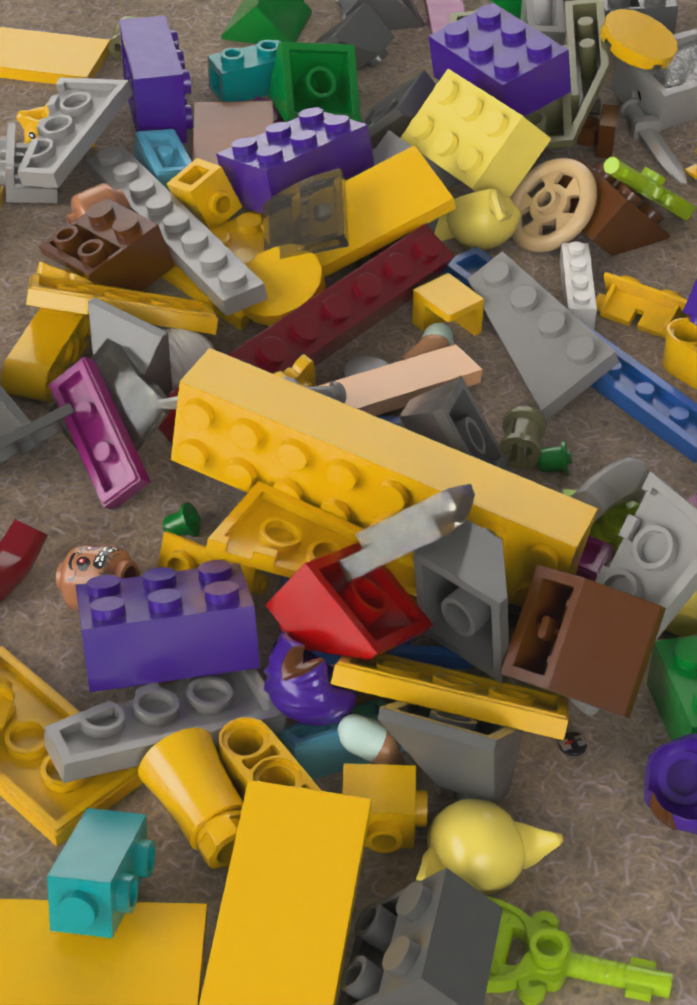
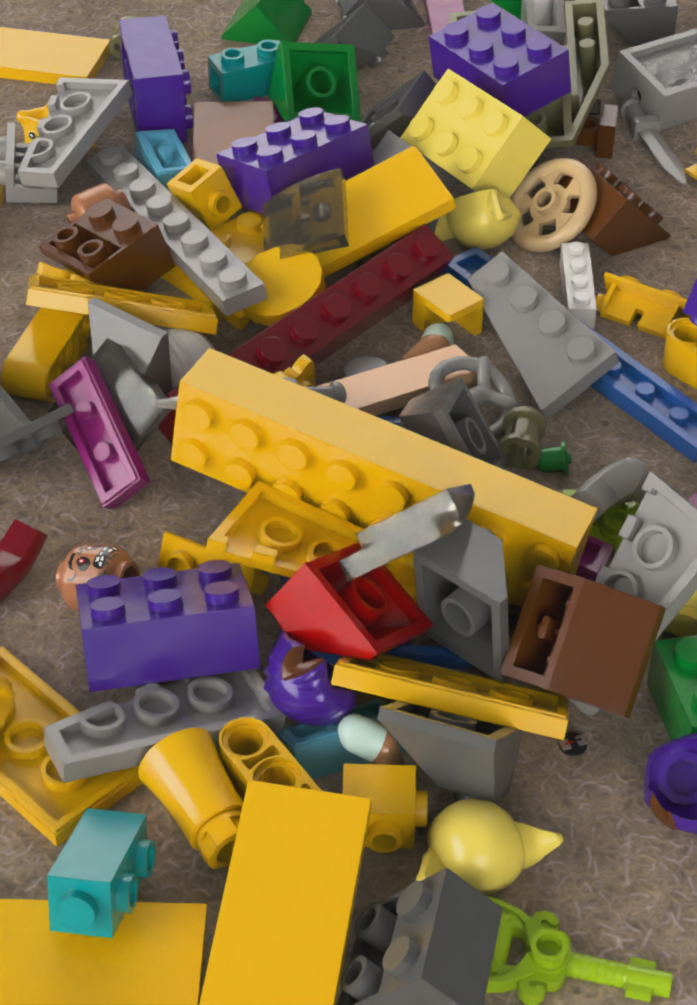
(184, 521): green piece -> none
(482, 392): none -> light grey piece
(638, 39): yellow tile -> none
(649, 185): lime piece -> none

